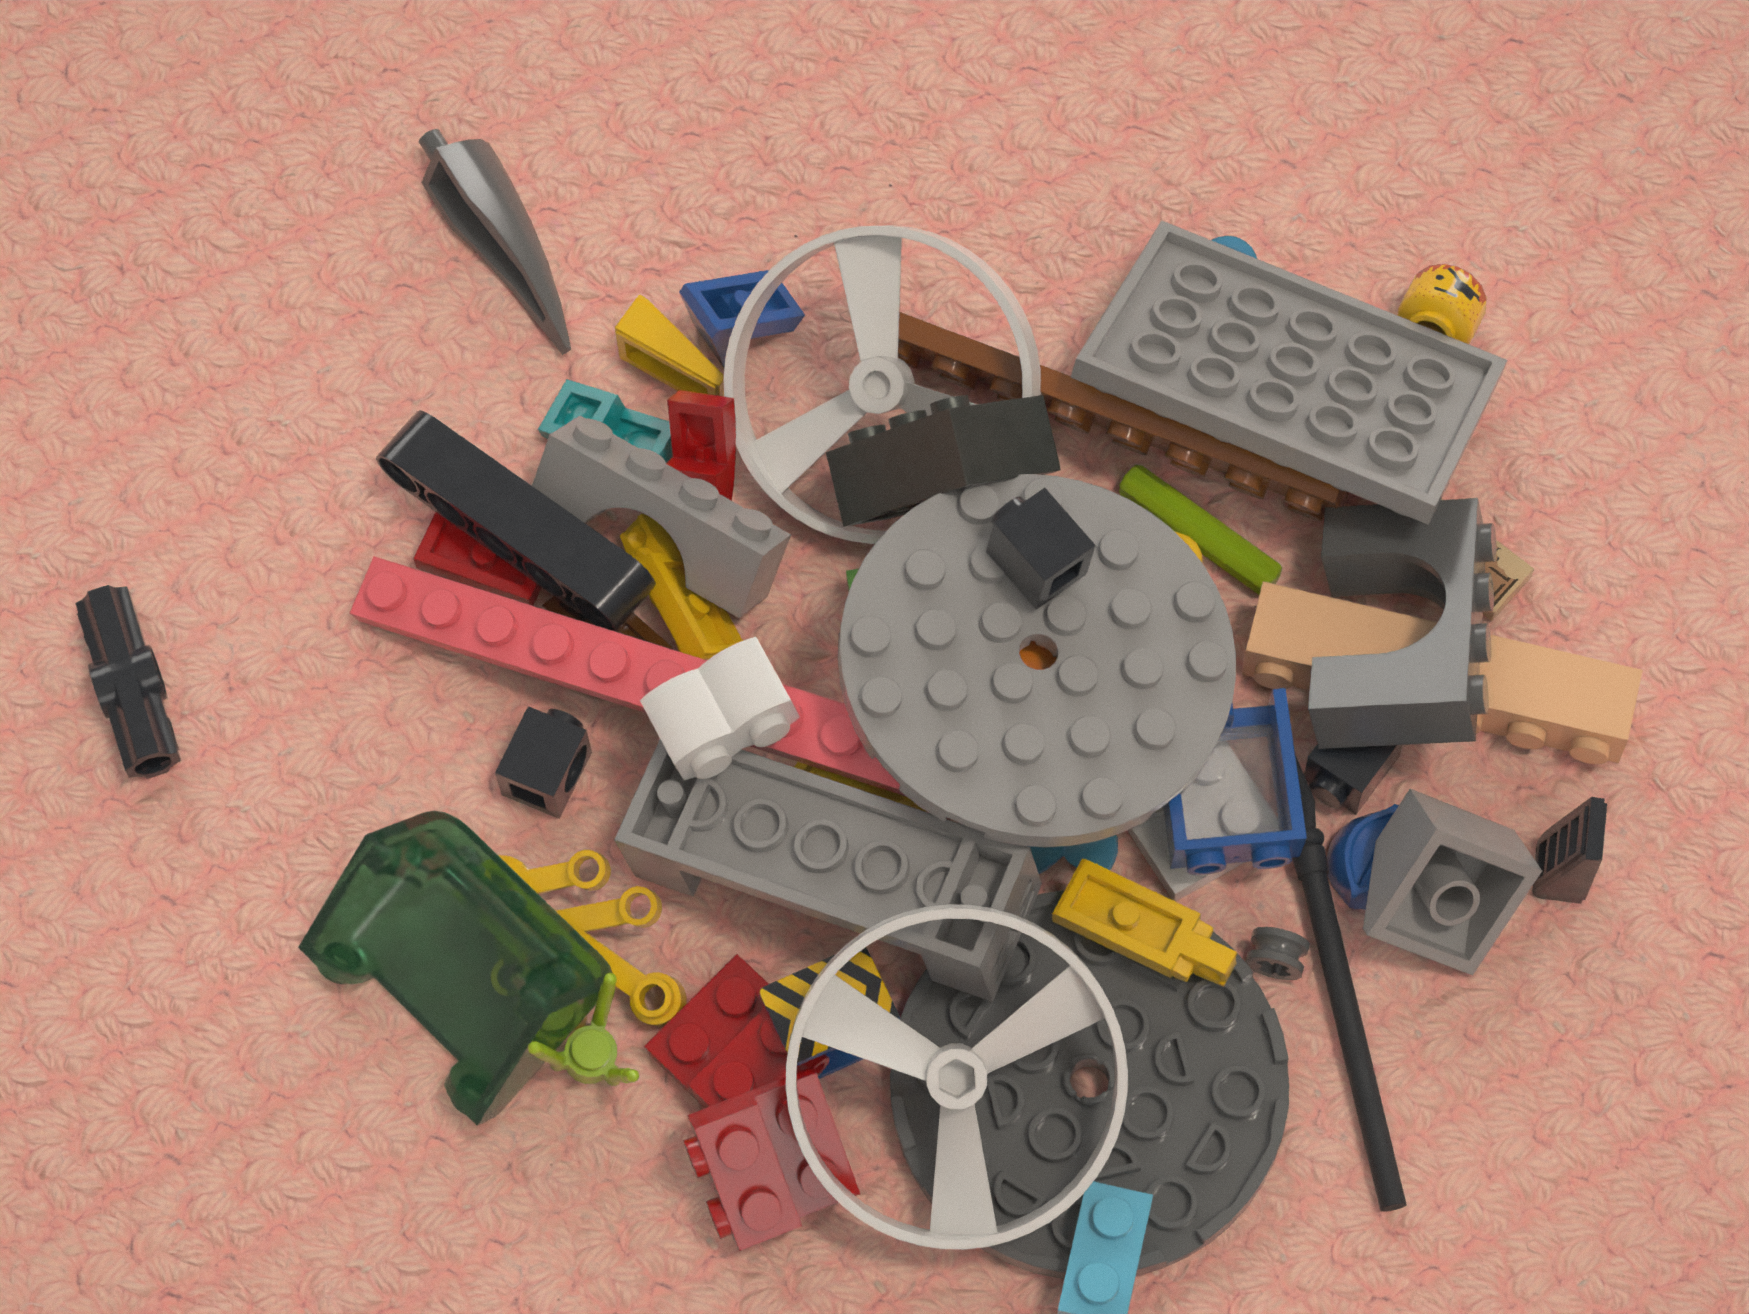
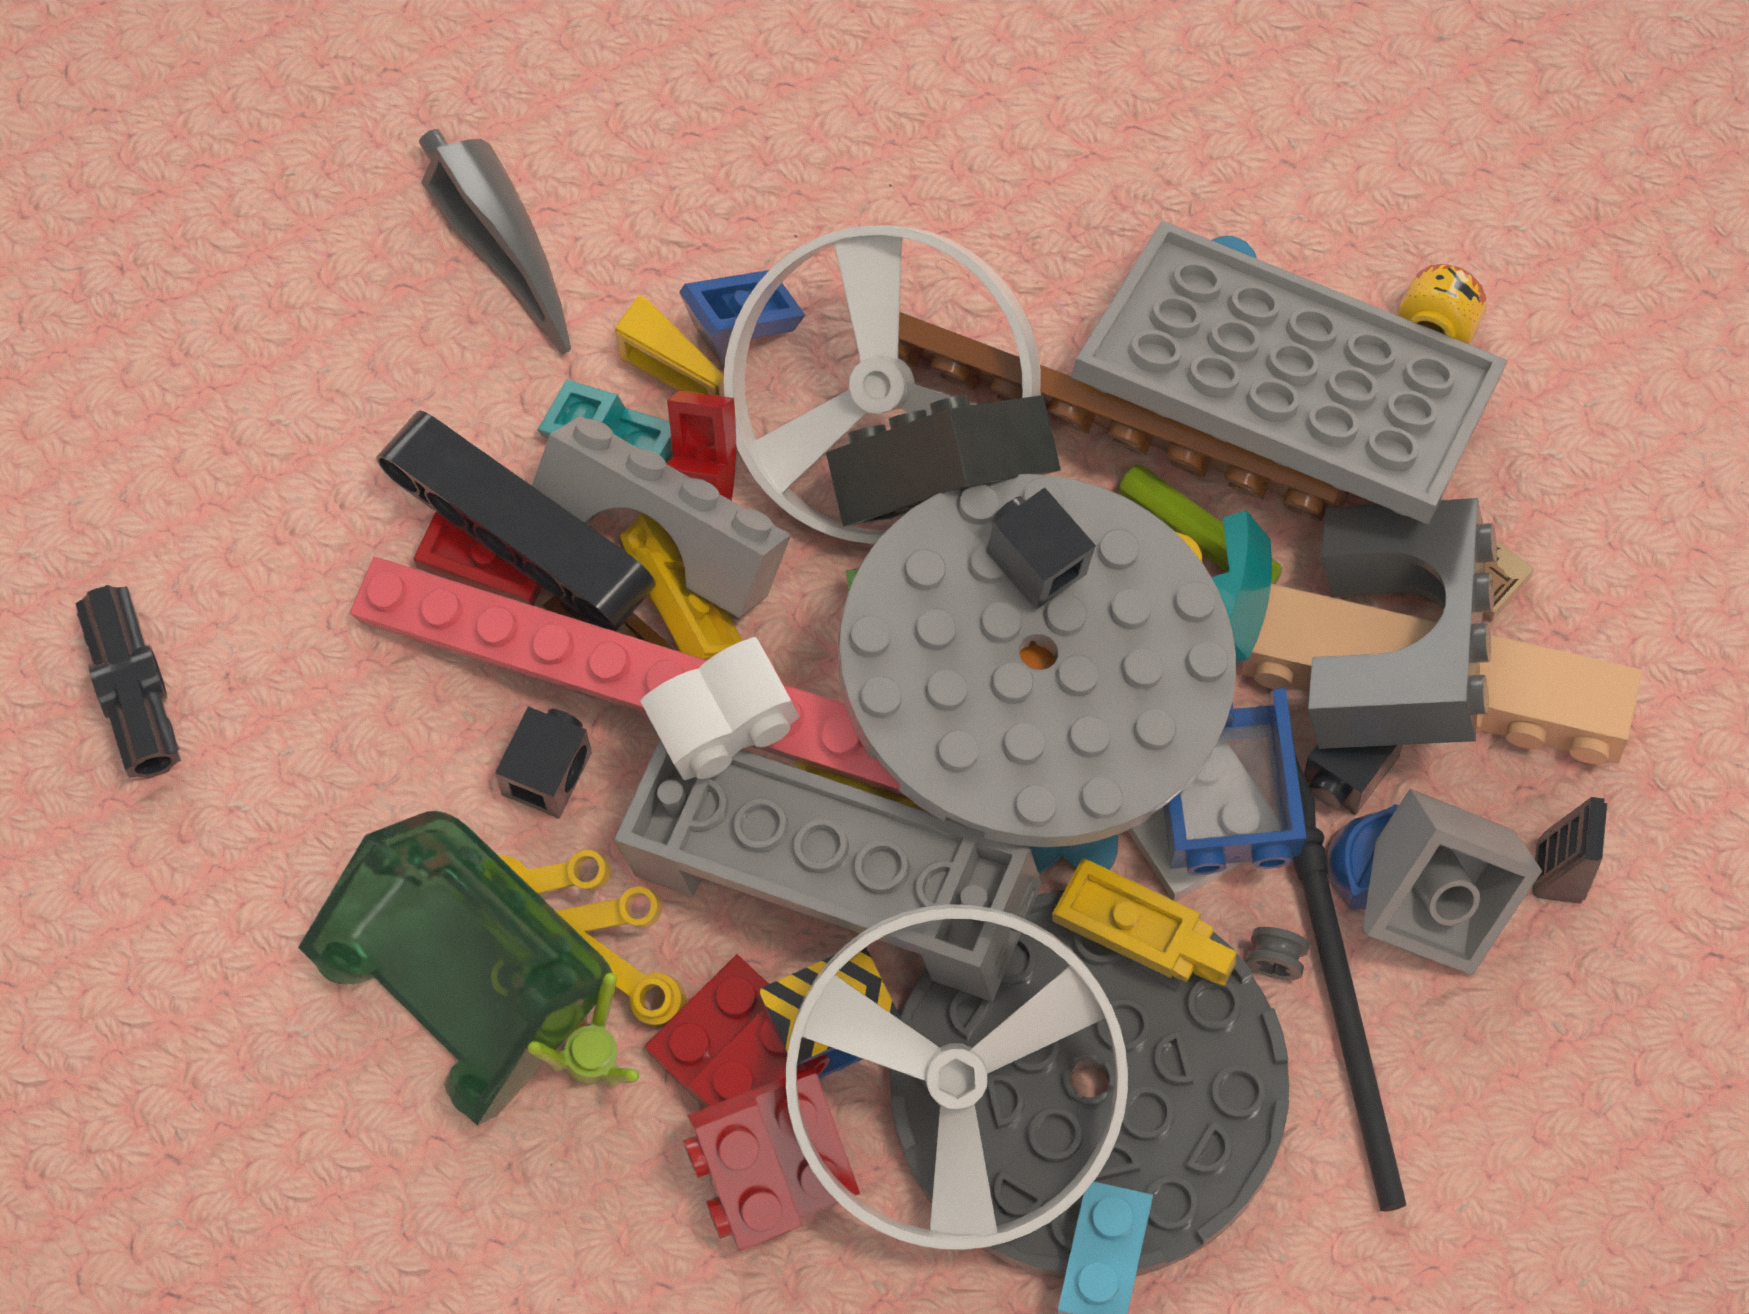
(1248, 582): none -> teal slope

